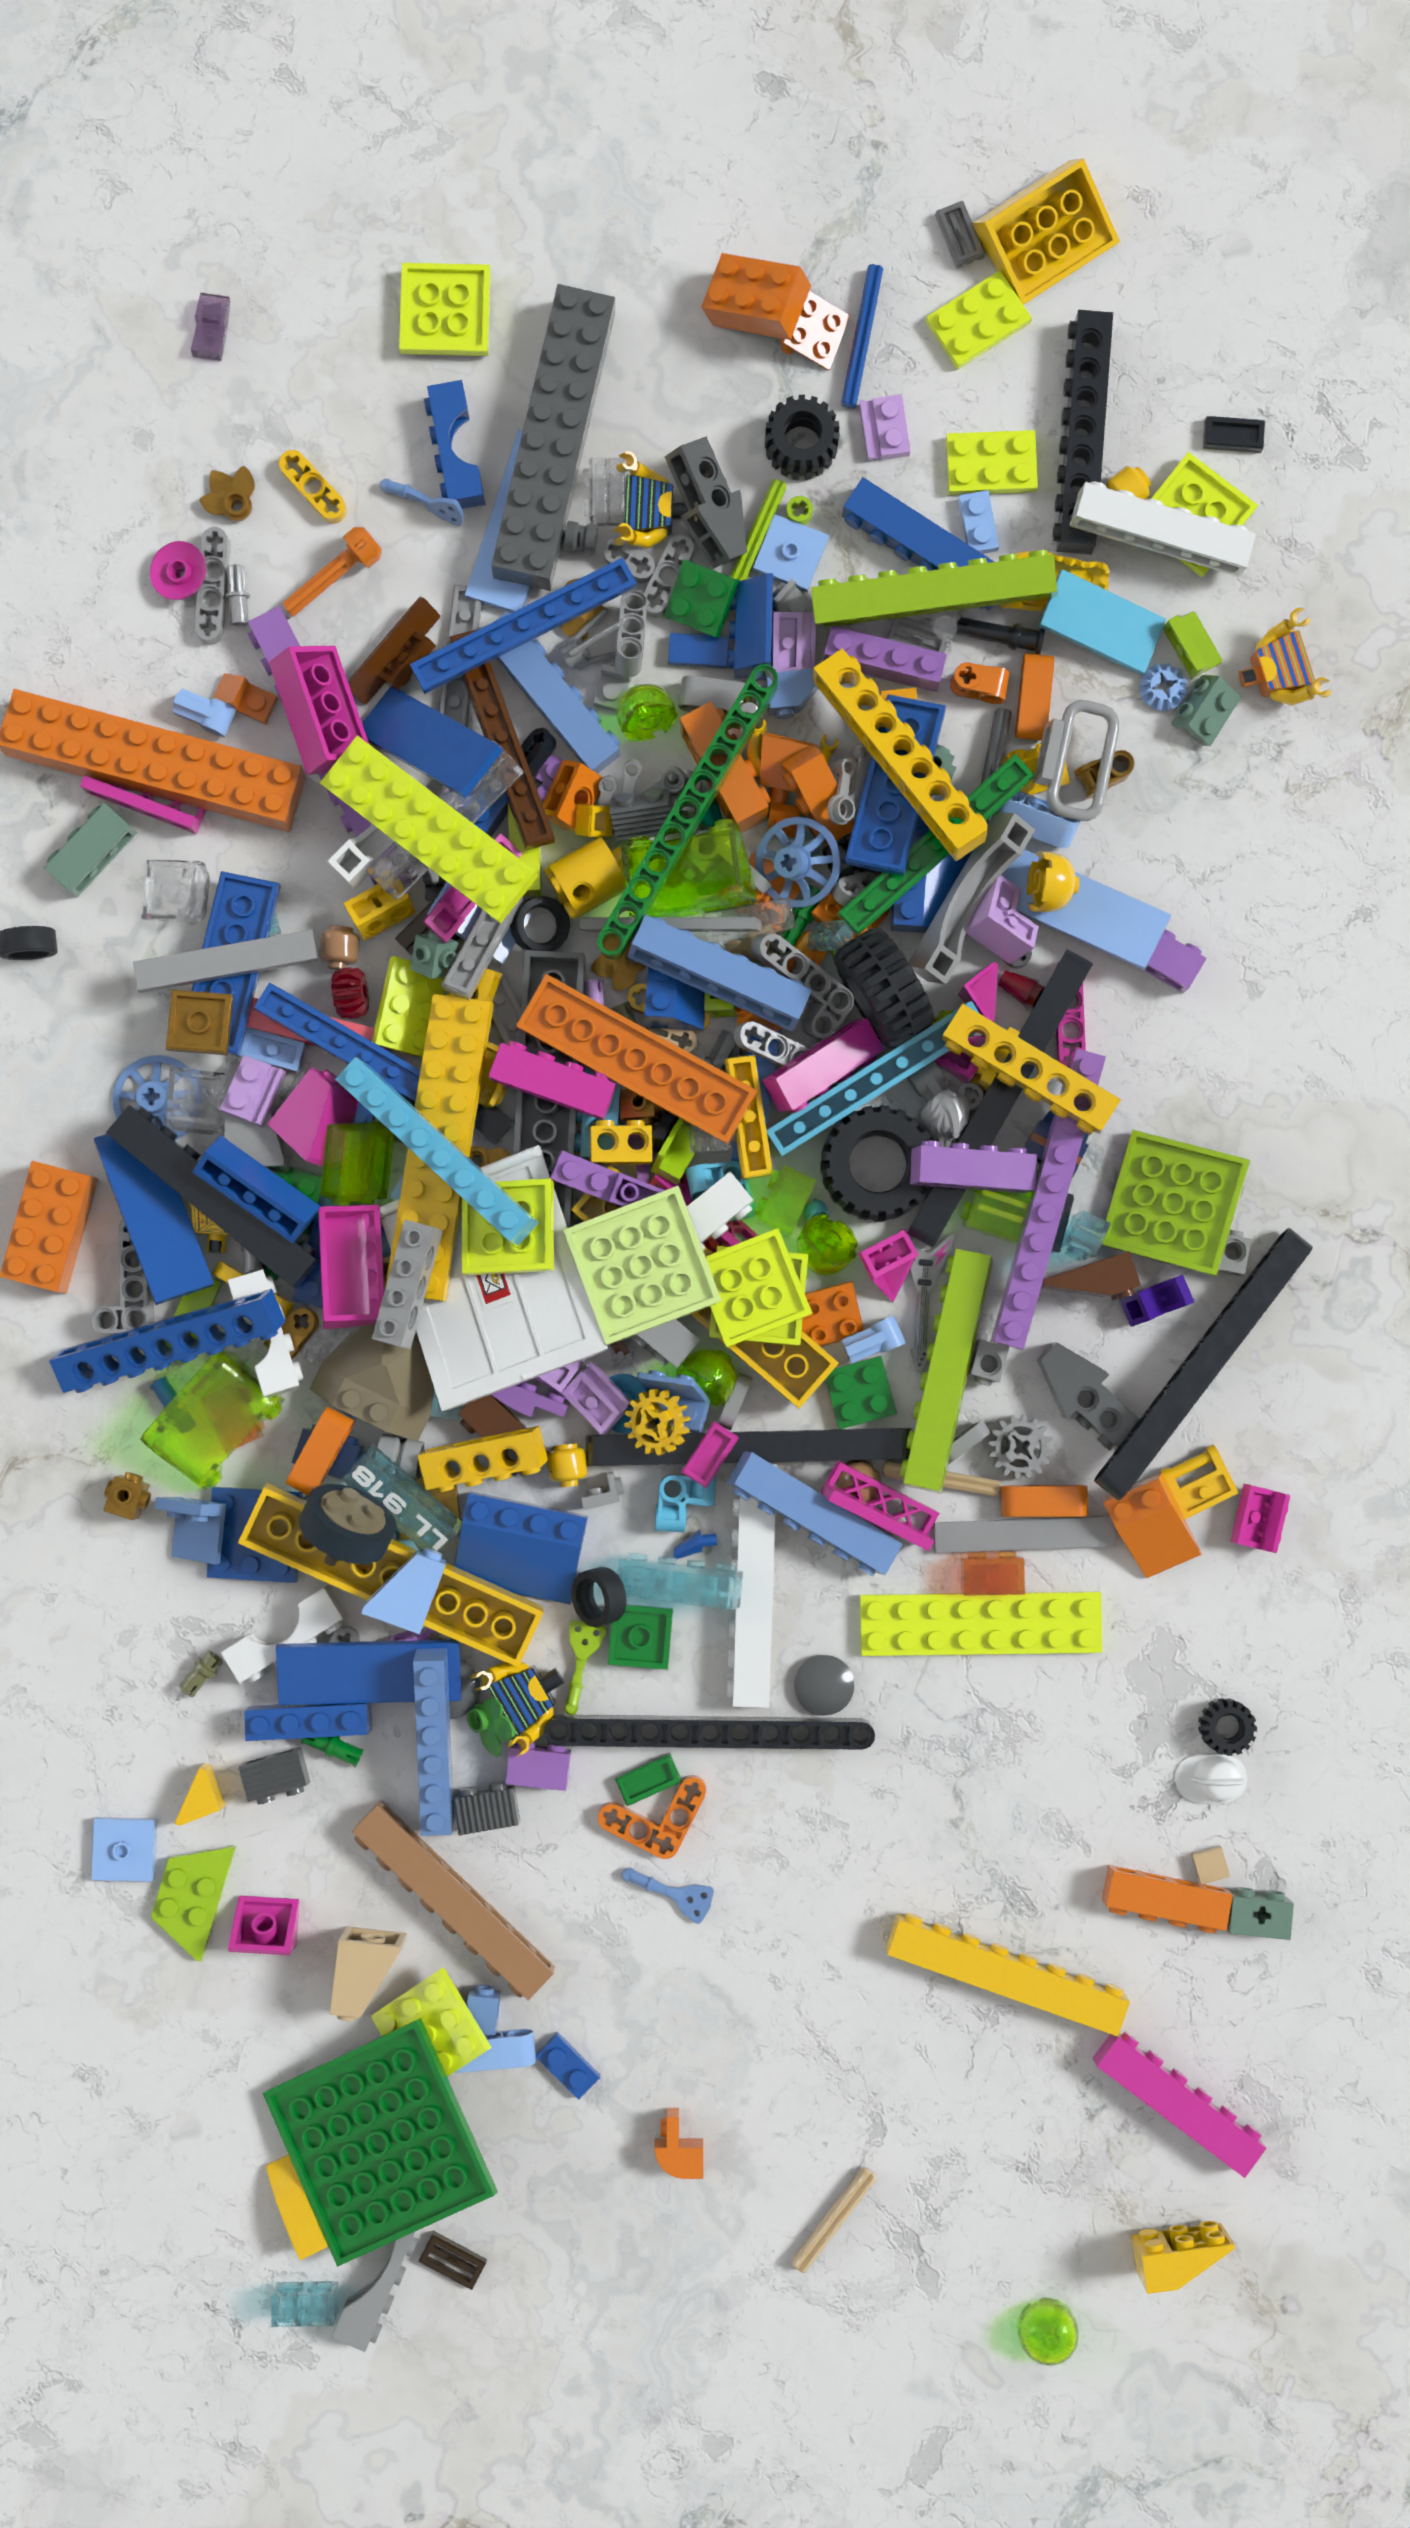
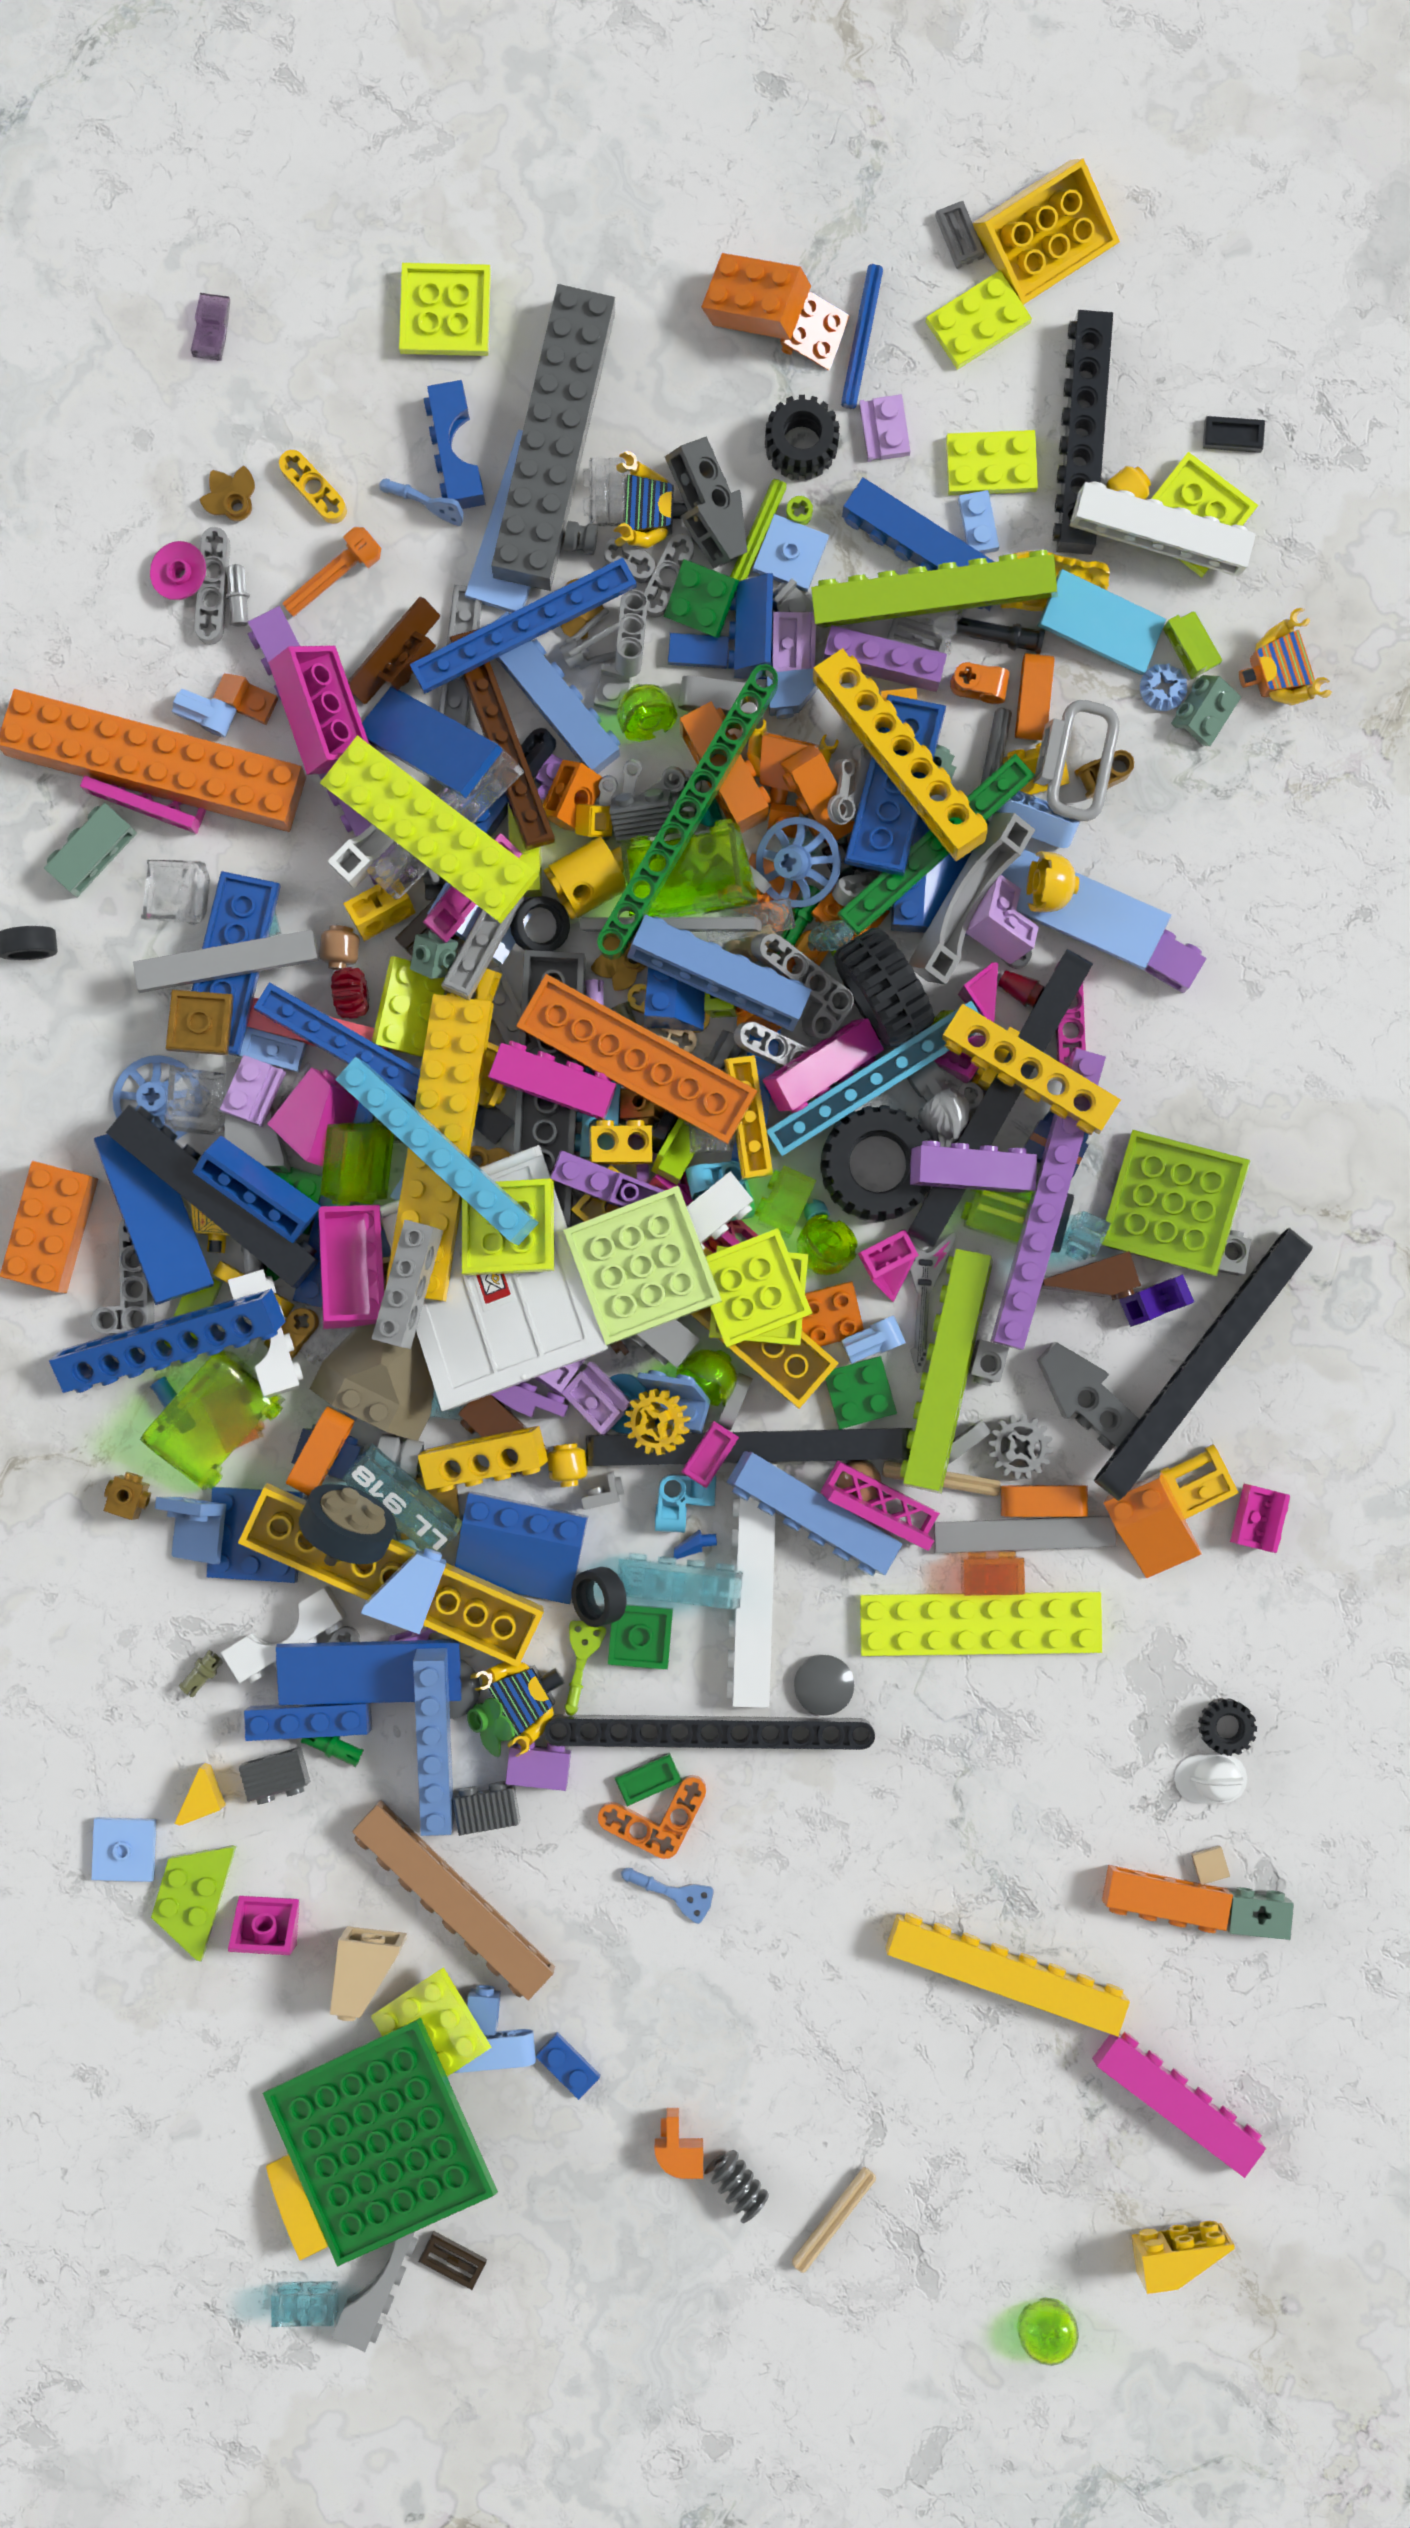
(739, 2184): none -> dark grey piece

